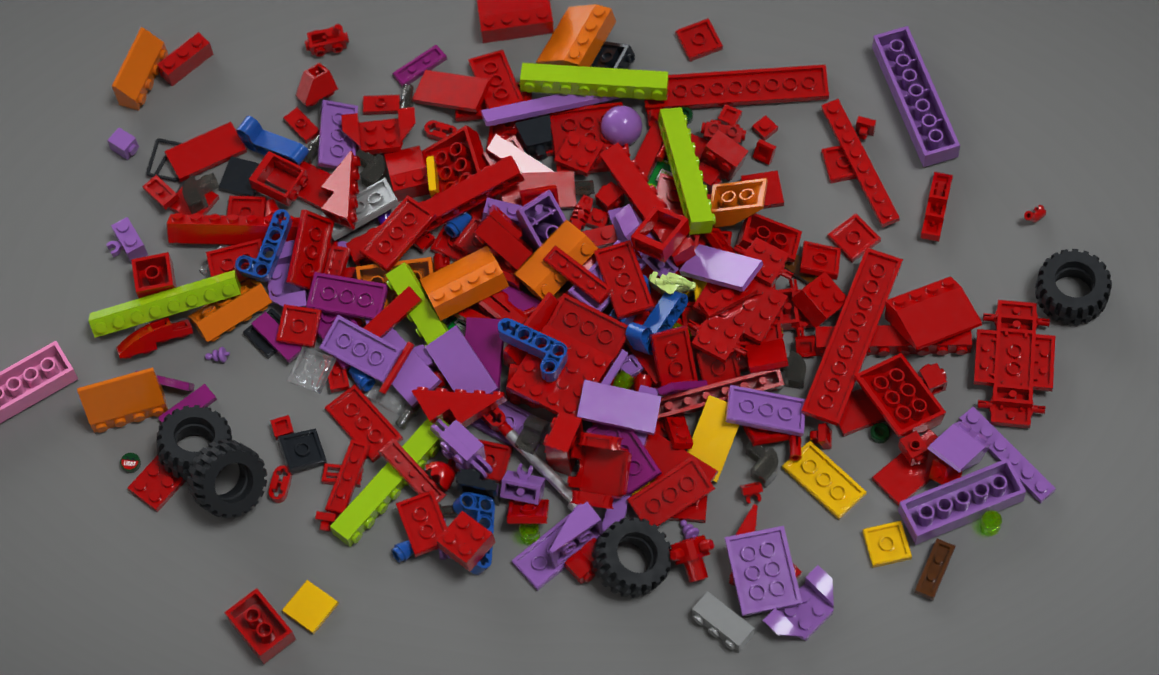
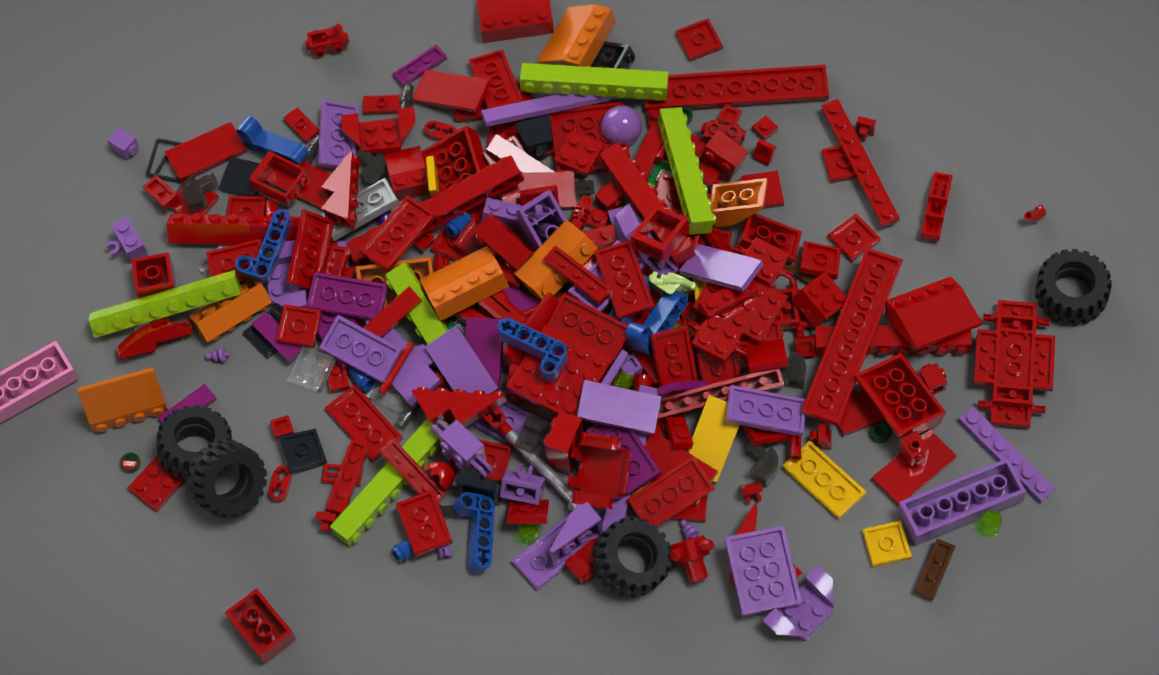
(139, 70): orange slope -> none
(175, 383): magenta tile -> none
(185, 59): red brick -> none
(310, 607): yellow tile -> none
(315, 85): red slope -> none
(466, 541): red brick -> none
(505, 221): red tile -> none
(722, 622): light grey brick -> none
(915, 96): medium lavender brick -> none
(942, 472): red brick -> none
(960, 446): medium lavender slope -> none

